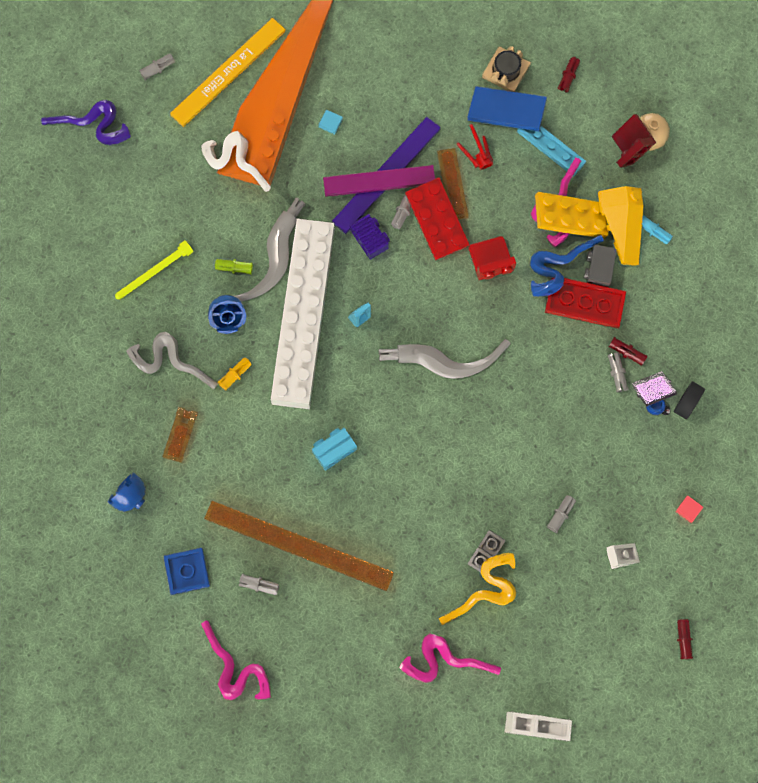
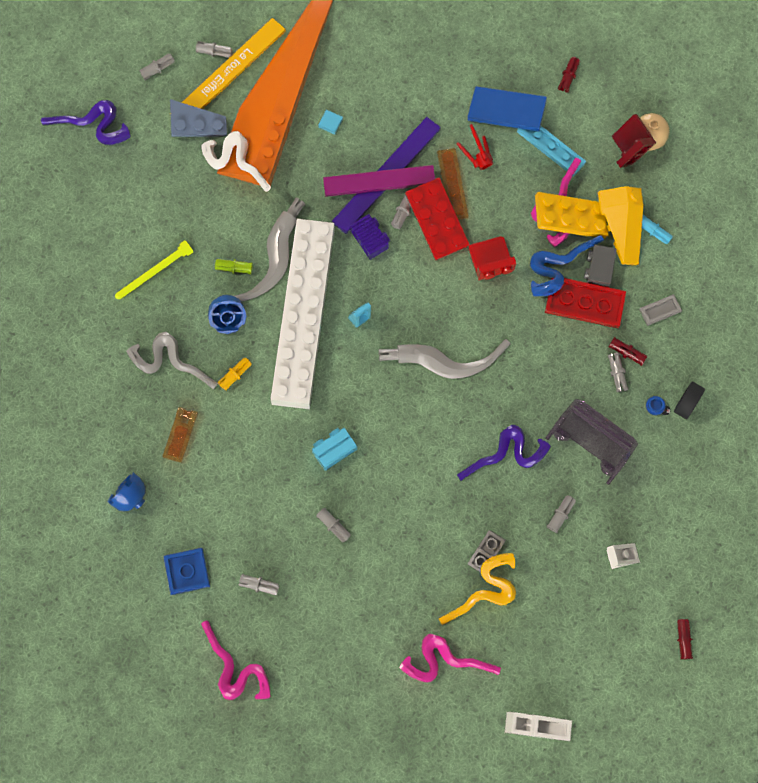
(195, 122): none -> sand blue wing
(213, 49): none -> light grey axle
(299, 546): clear orange plate -> none
(333, 525): none -> light grey axle
(505, 69): piece -> none
(512, 432): none -> dark purple animal
(595, 435): none -> windscreen
(654, 388): clear purple piece -> none
(660, 310): none -> light grey tile
(689, 509): coral tile -> none

